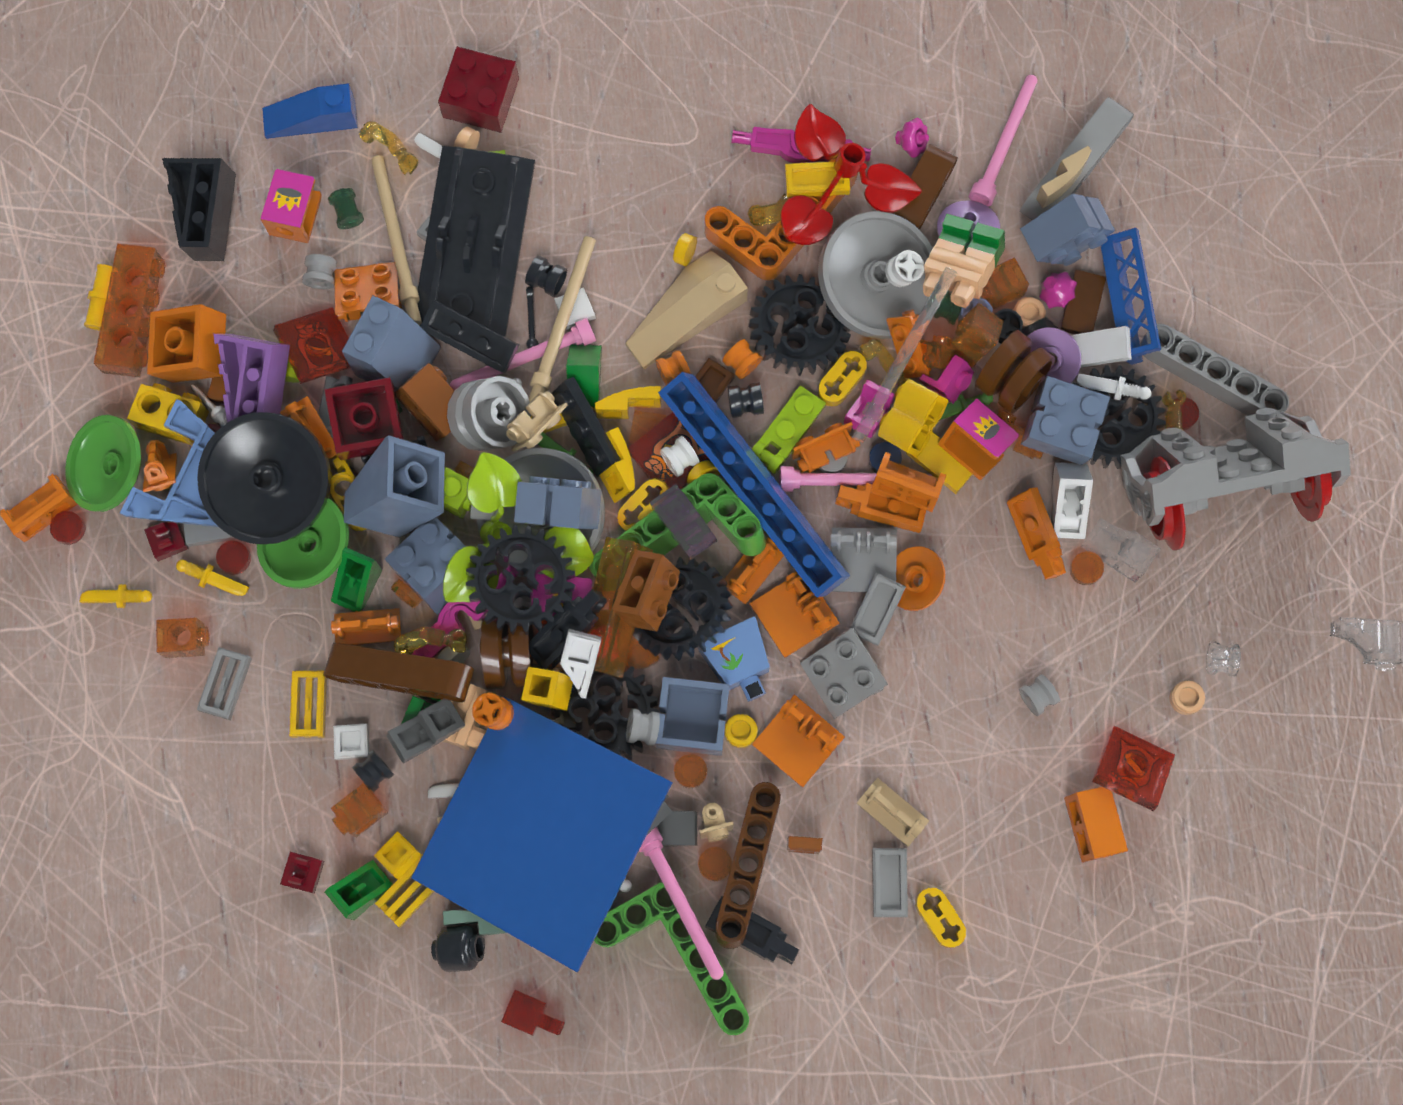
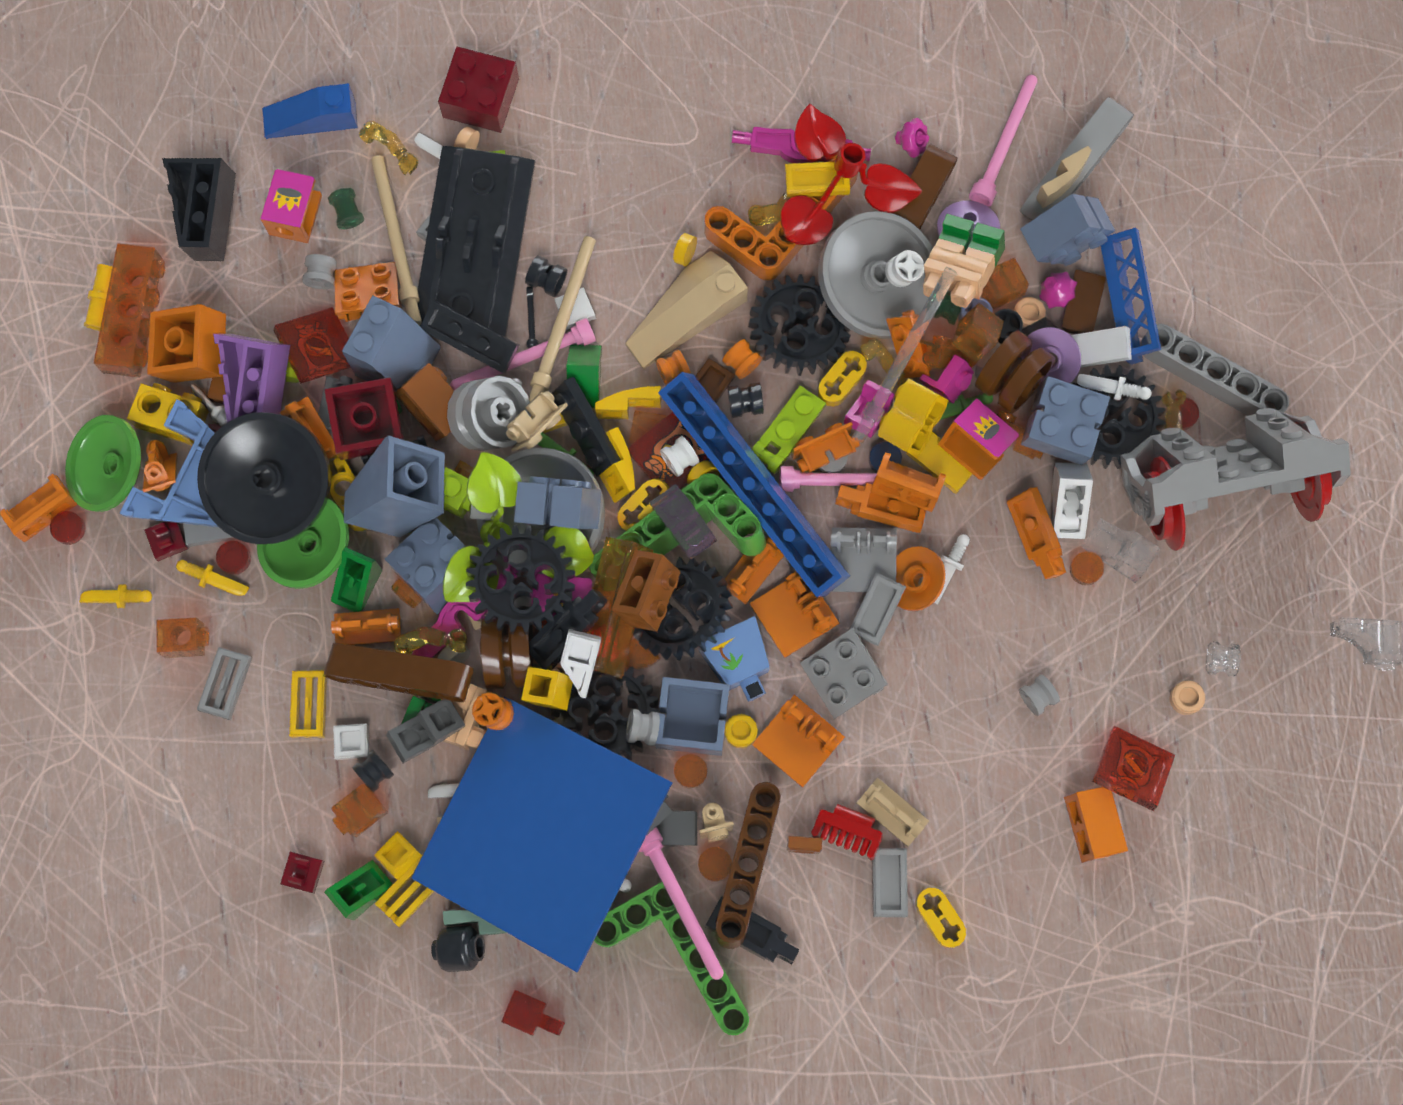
(849, 822): none -> red piece
(951, 563): none -> white piece

